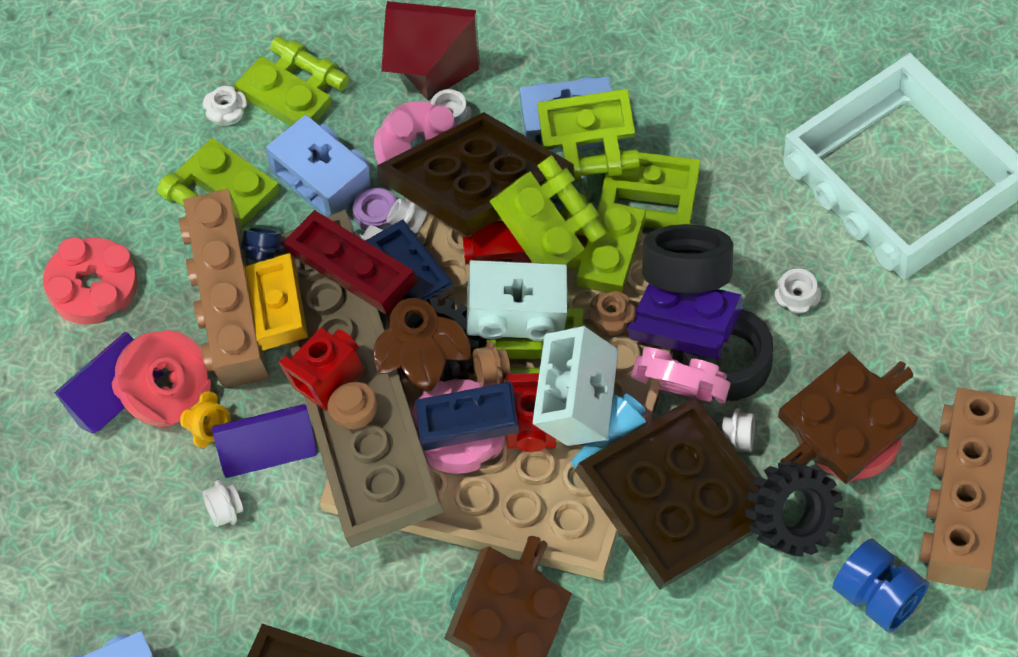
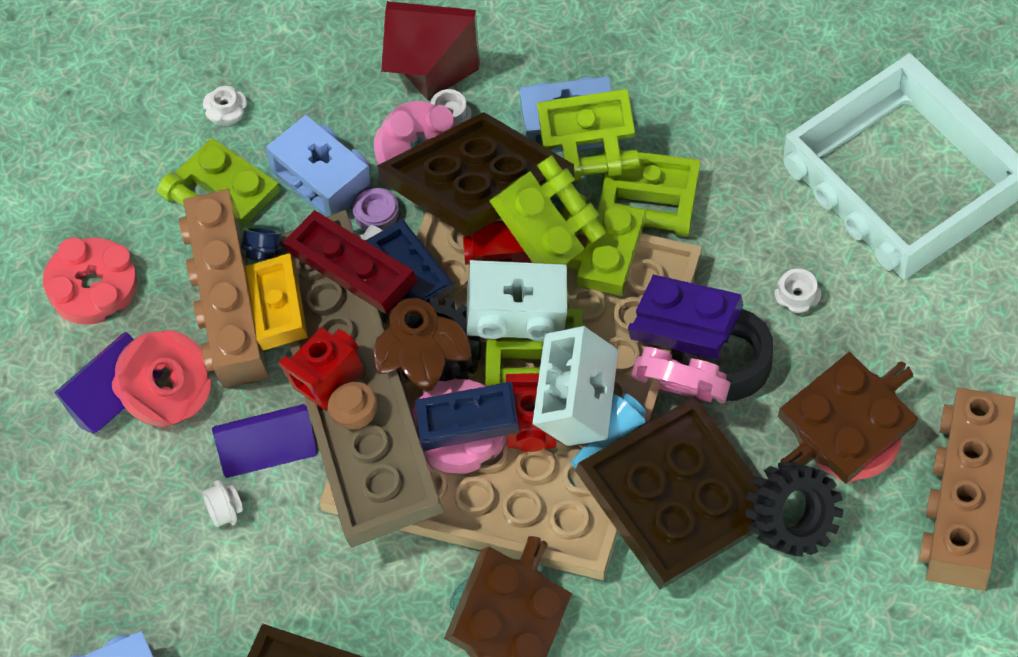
(193, 418): yellow plate -> none
(284, 94): lime plate -> none
(409, 212): white plate -> none
(490, 365): medium nougat plate -> none
(615, 322): medium nougat plate -> none
(687, 258): black tyre -> none
(740, 430): white plate -> none
(886, 590): blue wheel -> none

